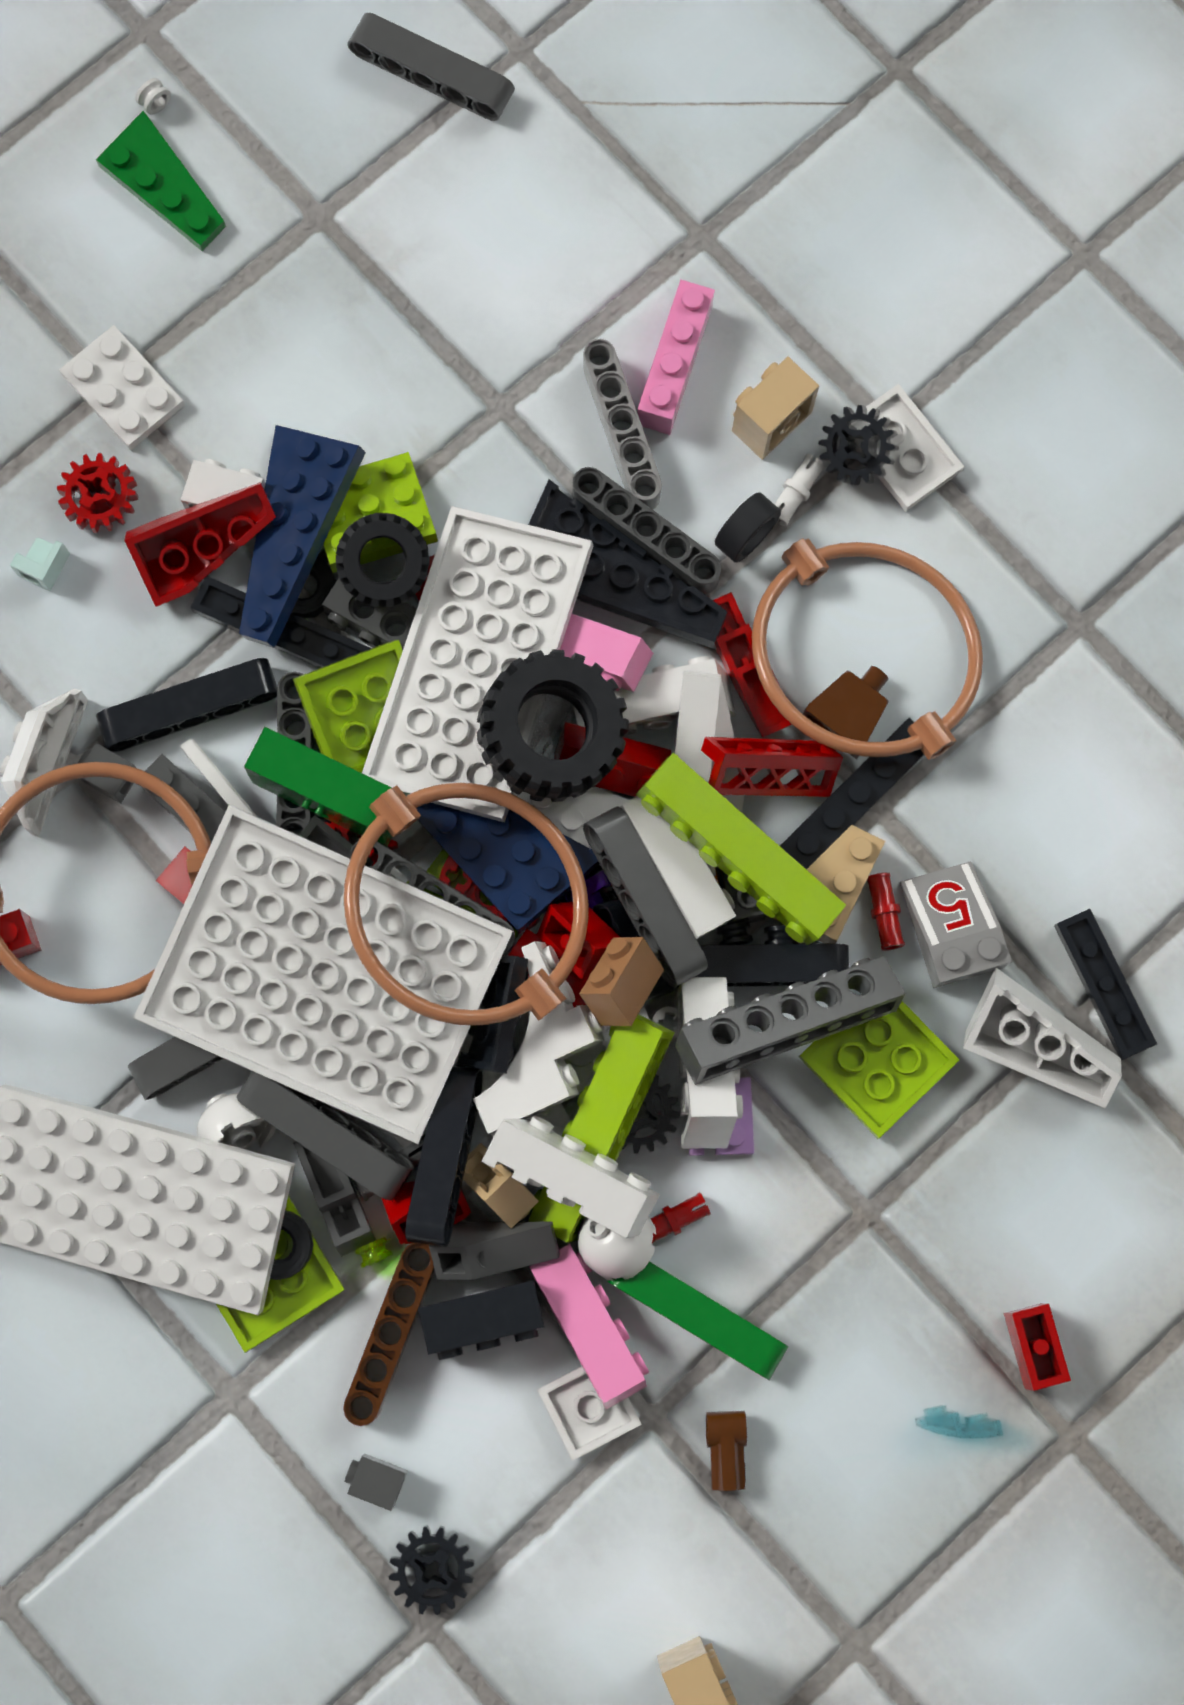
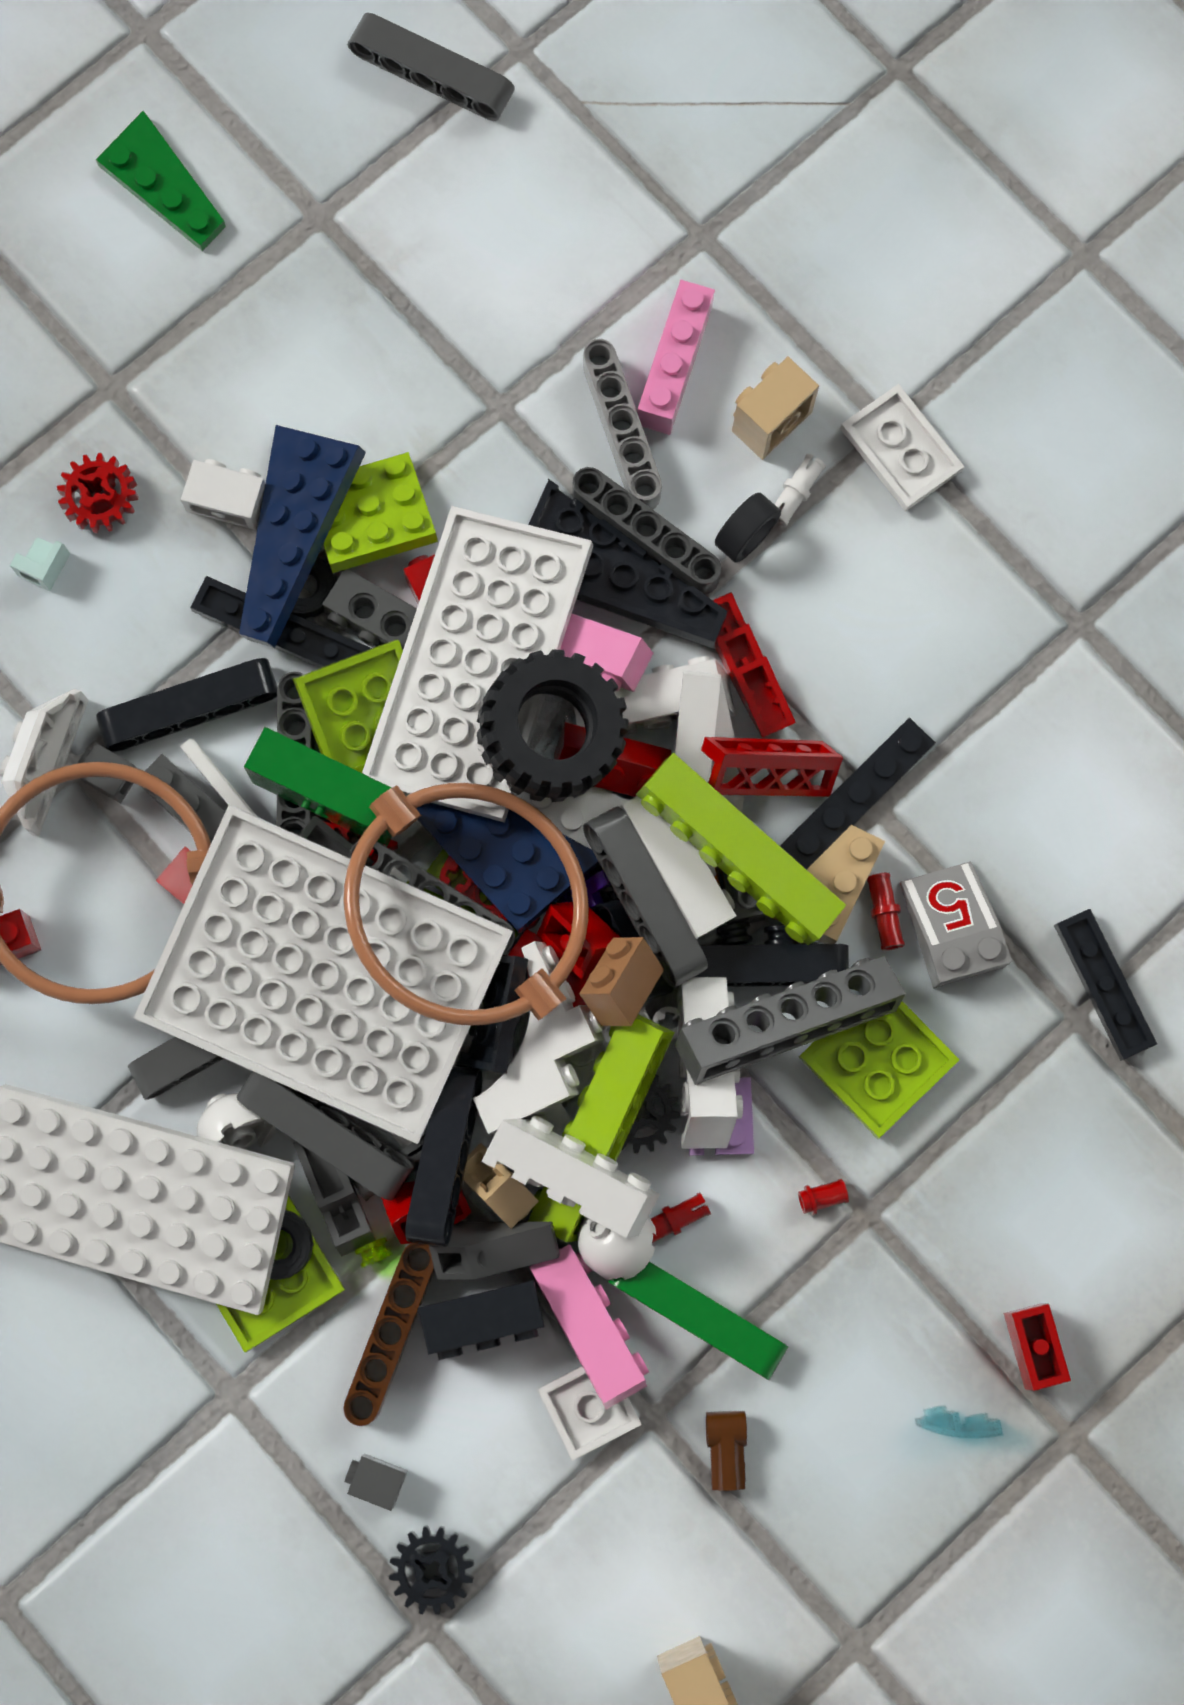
(122, 387): white plate -> none
(153, 96): white bush -> none
(191, 543): red wedge -> none
(382, 593): black tyre -> none
(823, 1196): none -> red pin
(850, 705): reddish brown torso -> none
(870, 436): black gear -> none
(929, 731): nougat piece -> none
(1039, 1042): white wedge -> none

